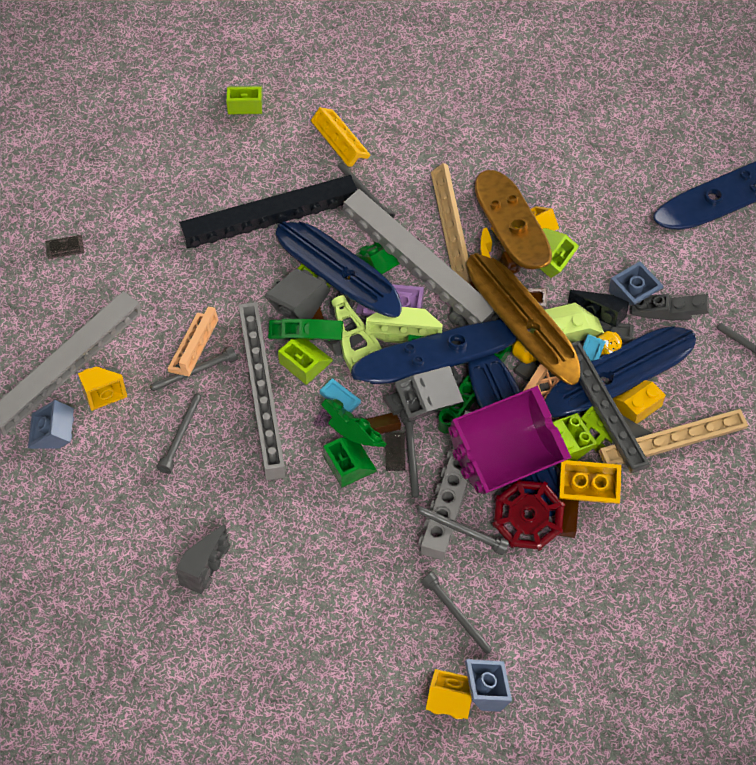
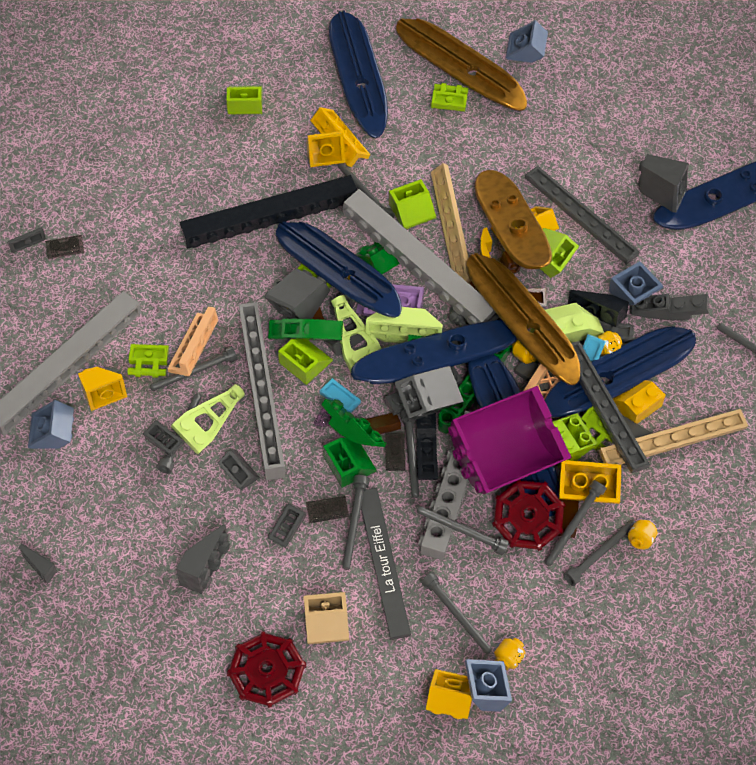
(26, 240): none -> dark grey slope
(43, 567): none -> dark grey slope
(148, 355): none -> lime plate
(153, 430): none -> dark grey slope
(193, 433): none -> yellowish green plate
(238, 469): none -> dark grey slope
(263, 680): none -> dark red plate
(285, 516): none -> dark grey slope
(325, 149): none -> yellow slope
(326, 618): none -> tan slope
(327, 509): none -> clear smoke plate
(358, 65): none -> dark blue piece
(360, 484): none -> dark grey piece
(384, 565): none -> dark grey tile
(412, 204): none -> lime slope
(427, 448): none -> black slope
(449, 97): none -> lime plate
(459, 59): none -> pearl gold piece
(510, 652): none -> yellow head
(527, 43): none -> sand blue slope
(574, 575): none -> dark grey piece
(582, 215): none -> dark grey tile
(596, 489): none -> dark grey piece
(642, 534): none -> yellow head
(664, 180): none -> dark grey slope

